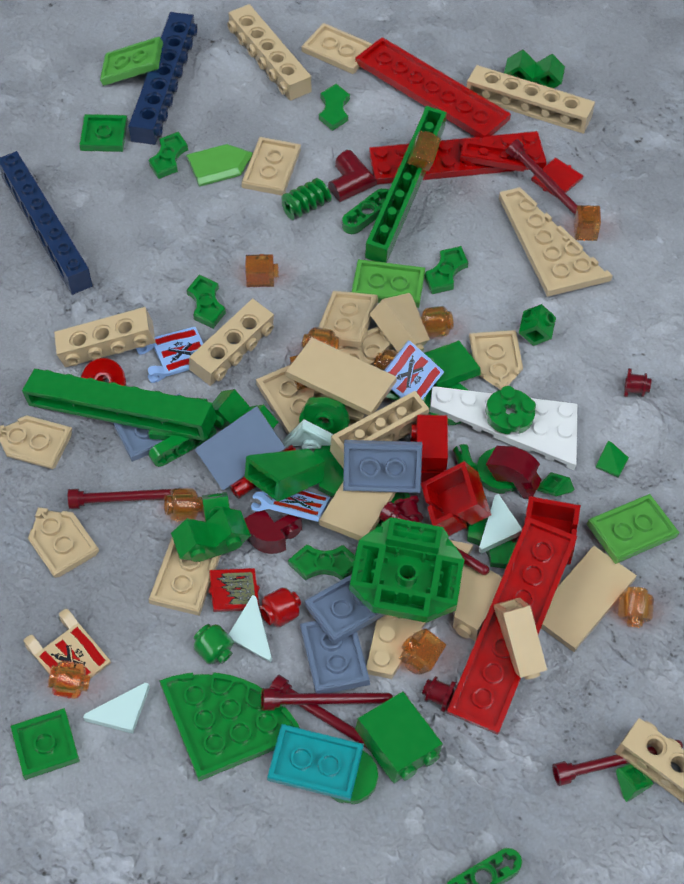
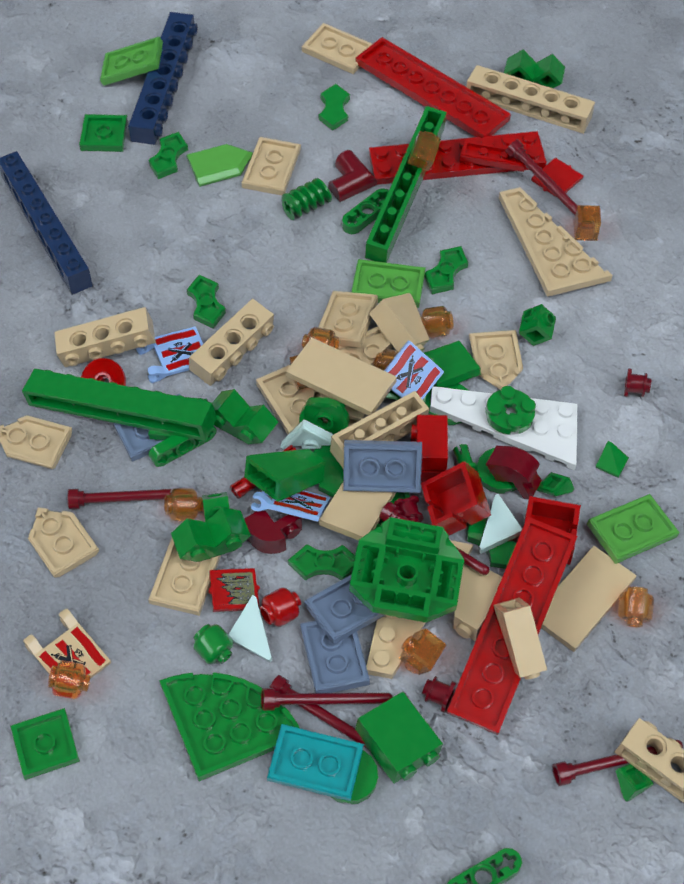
(121, 712): light aqua tile -> none
(227, 450): sand blue tile -> none
(261, 270): clear orange brick -> none
(269, 52): tan brick -> none

